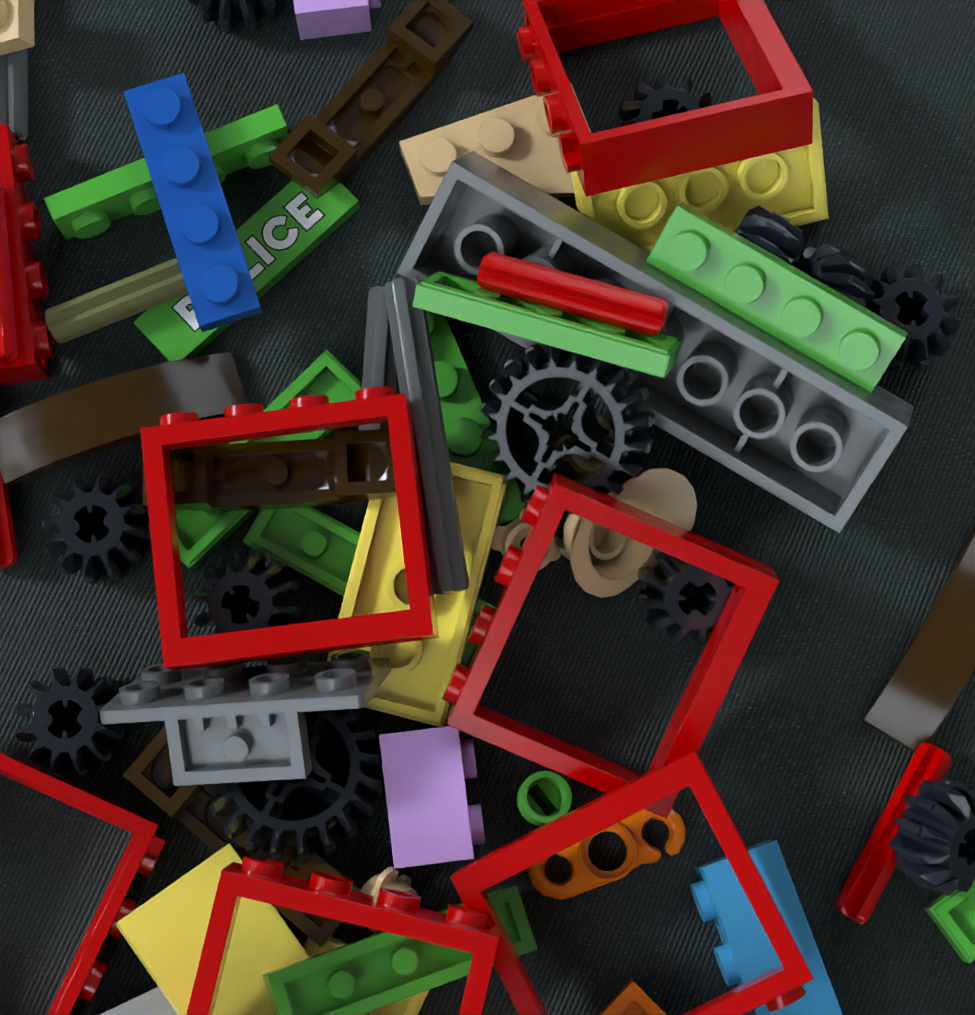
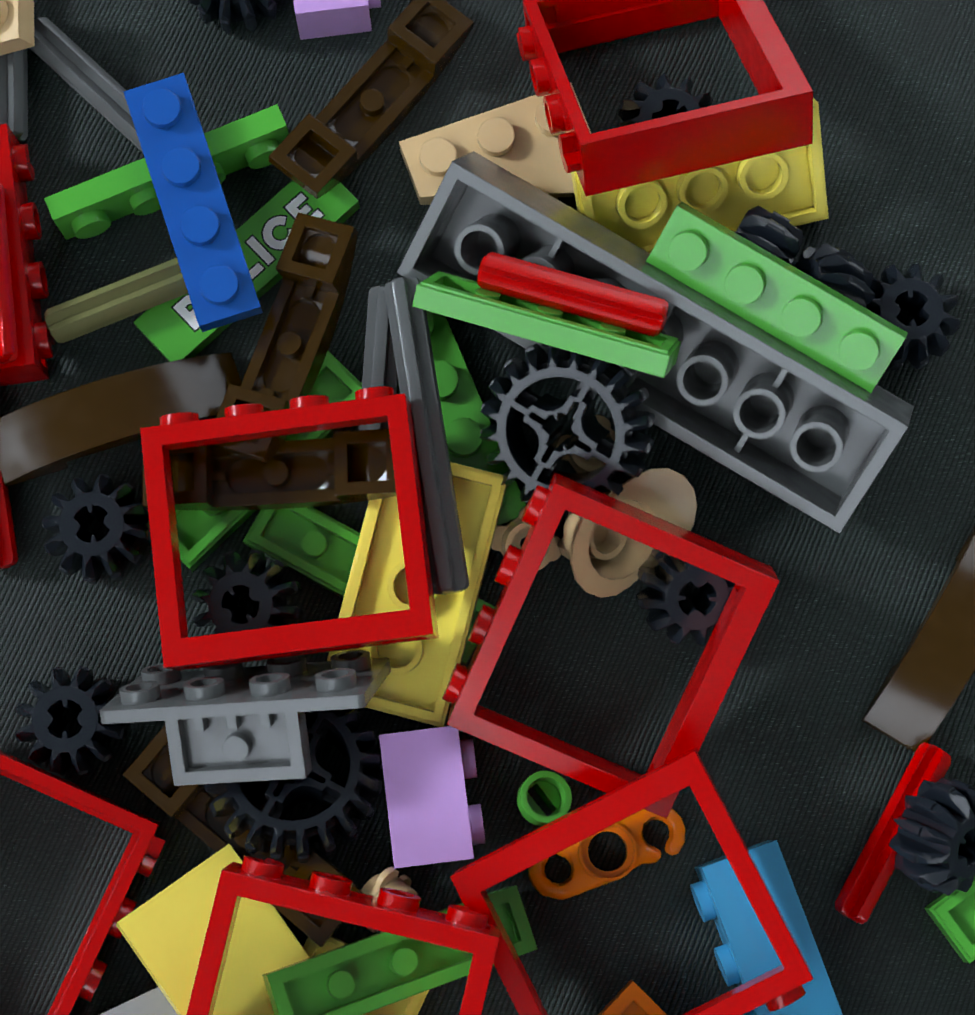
(84, 76): none -> dark grey axle
(299, 326): none -> dark brown slope

